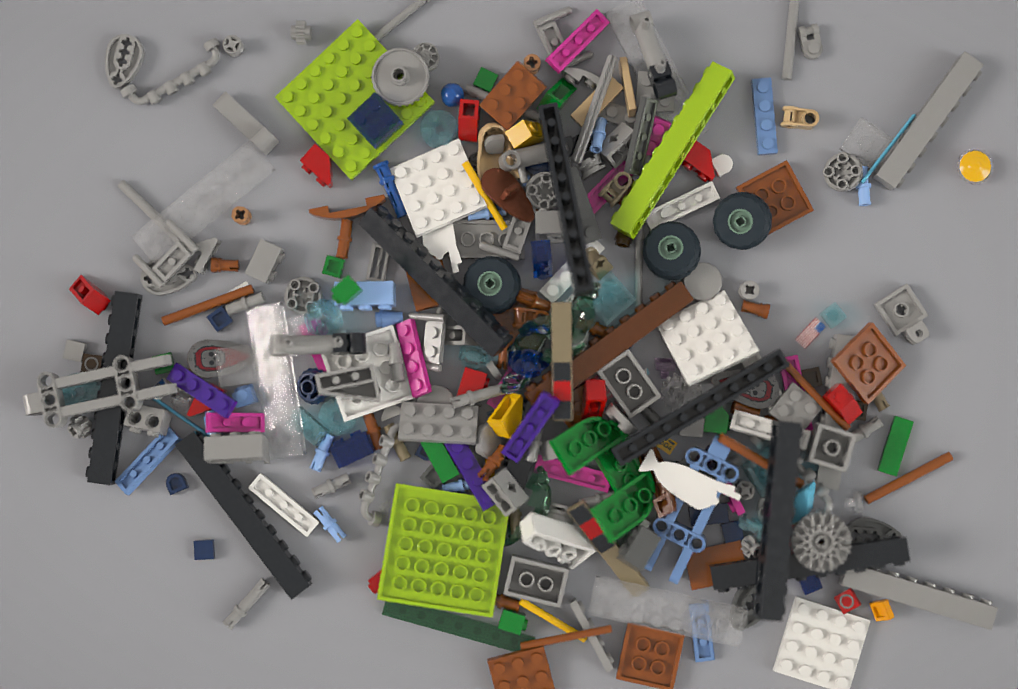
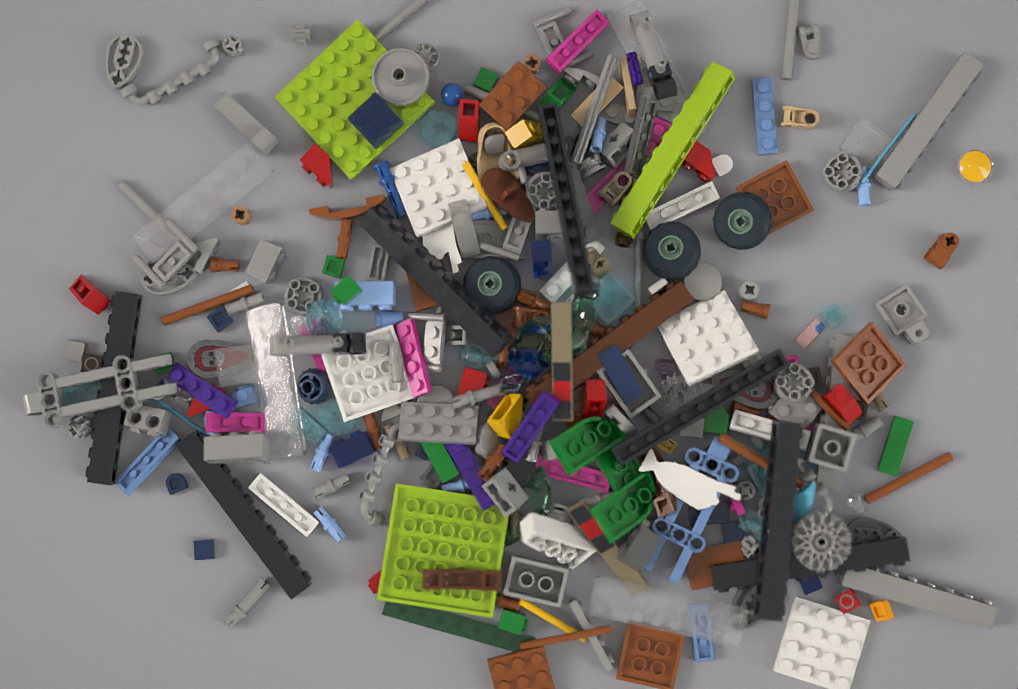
(350, 383): light grey wedge -> none
(461, 579): none -> reddish brown slope
(464, 228): none -> light grey slope
(620, 374): none -> dark blue sticker
(634, 68): none -> dark purple axle
(656, 286): none -> white tile
(793, 383): none -> light grey tile
(940, 253): none -> dark orange piece

